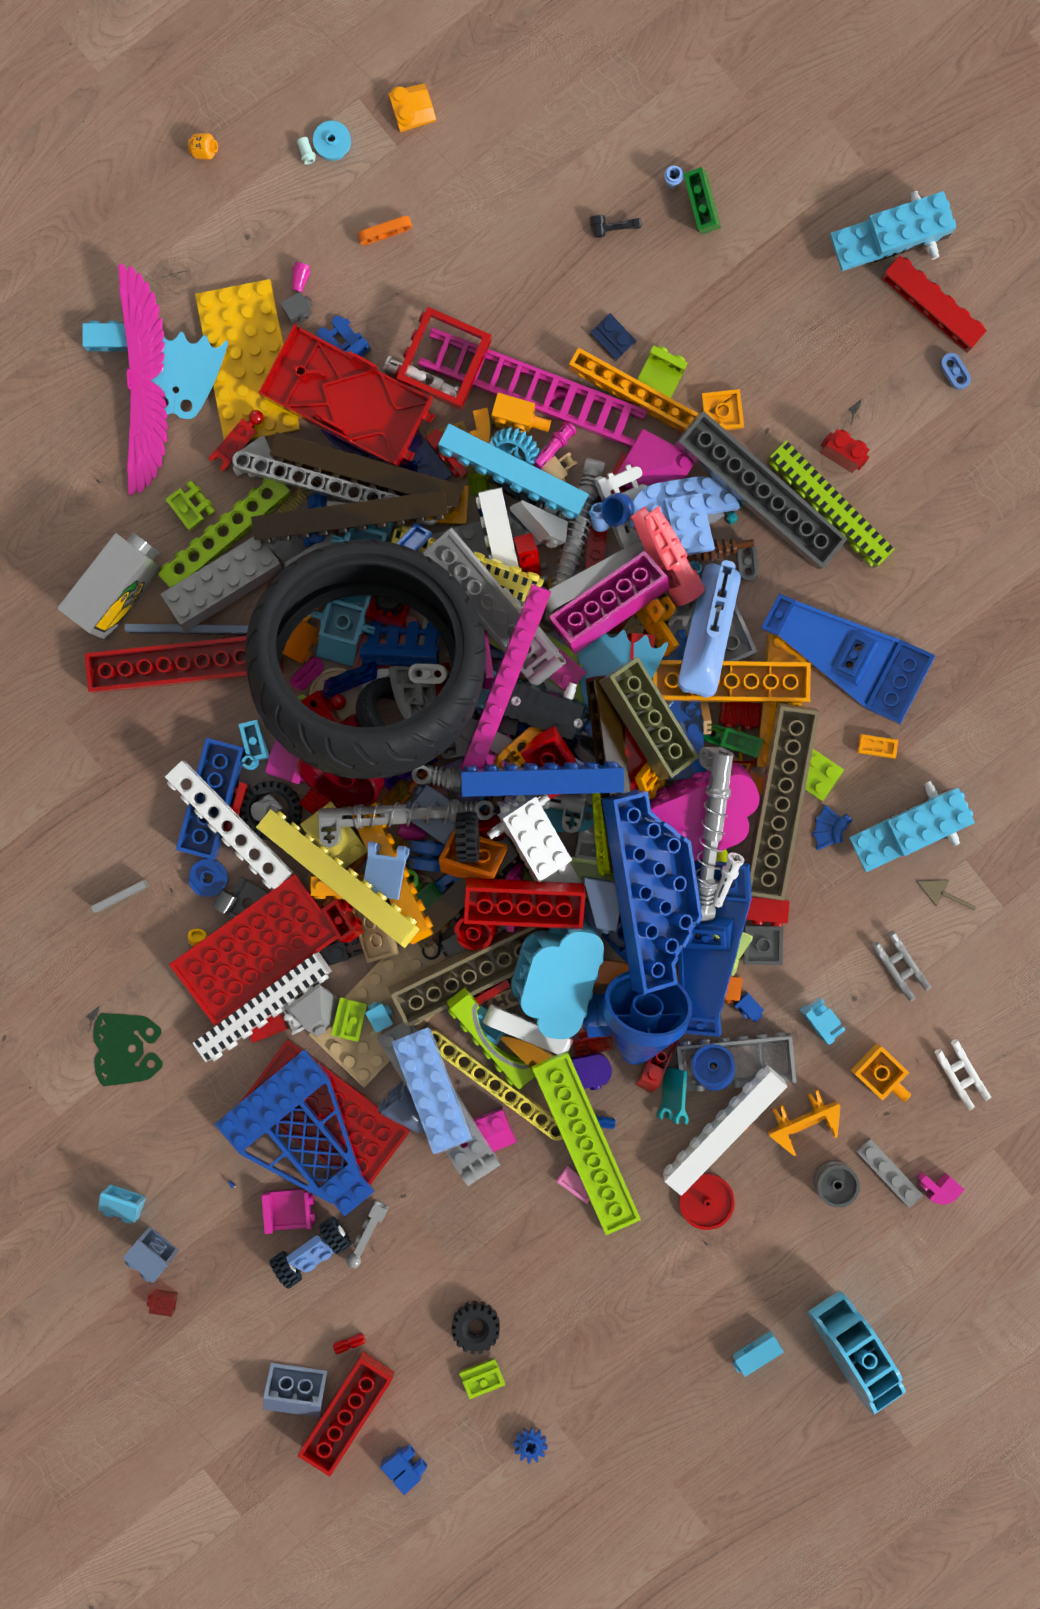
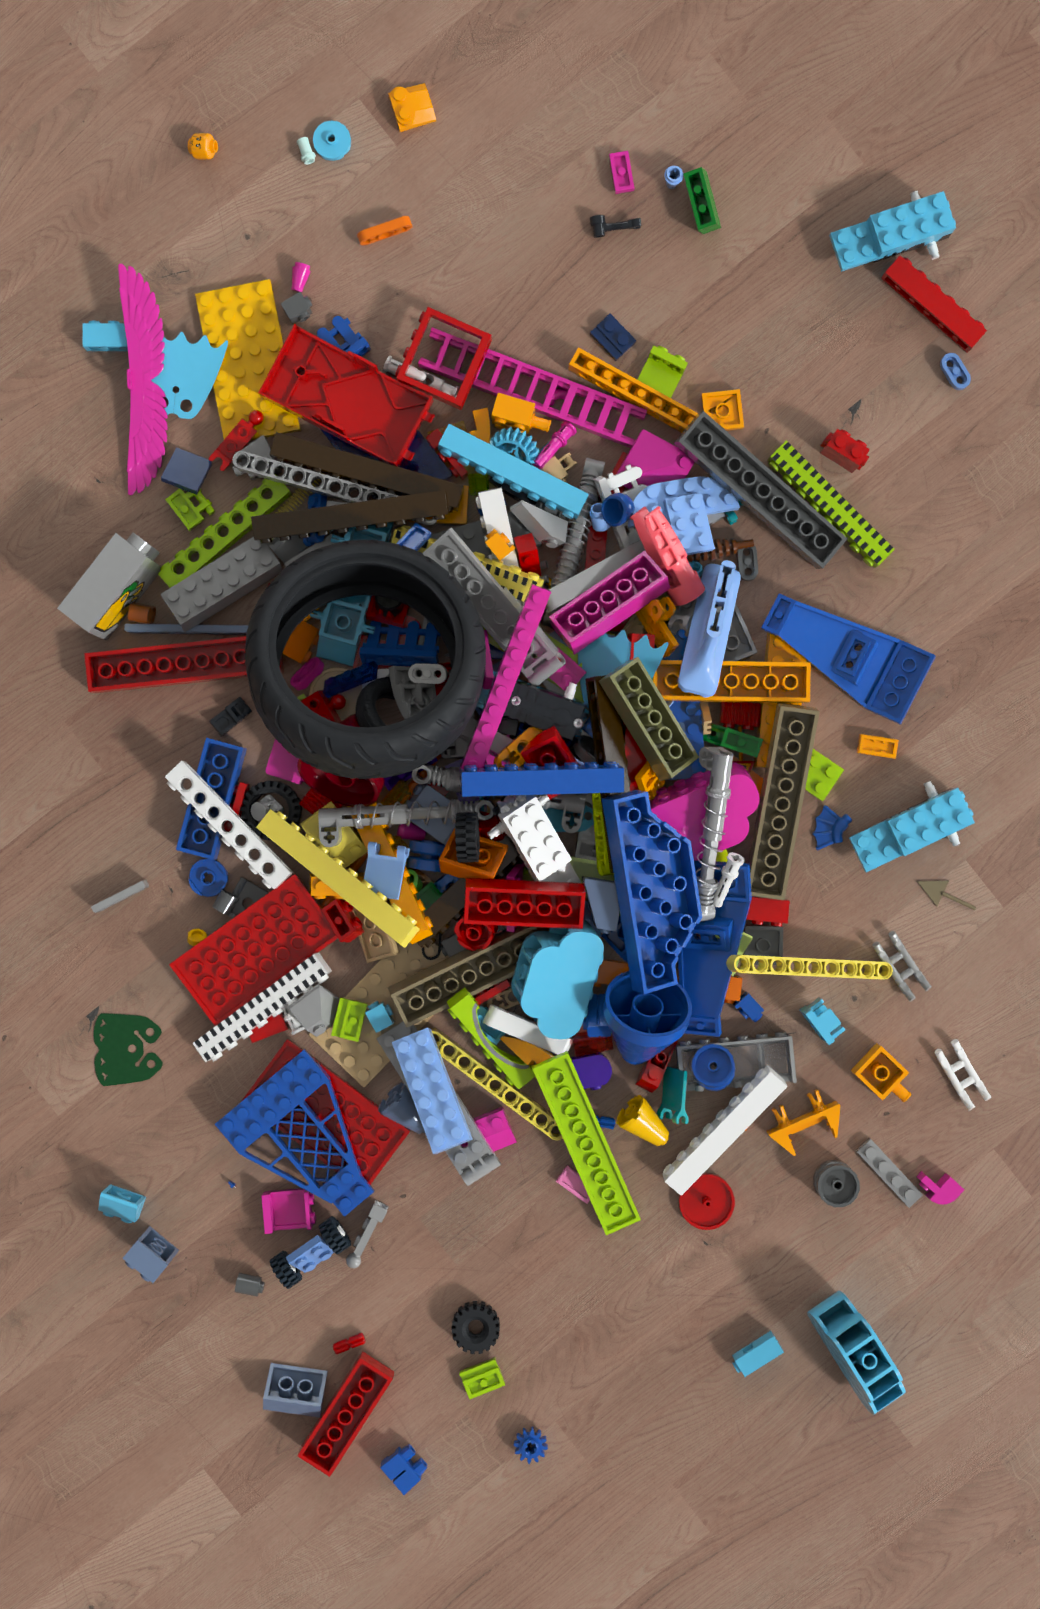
(141, 613): none -> dark orange beam
(162, 1302): clear red brick -> none
(186, 471): none -> dark blue tile
(230, 716): none -> black slope
(249, 1284): none -> dark grey brick
(254, 744): medium azure hinge -> none
(338, 952): black hinge -> none
(499, 544): none -> light orange brick
(621, 172): none -> dark pink plate
(643, 1121): none -> yellow cone
(801, 967): none -> light yellow beam

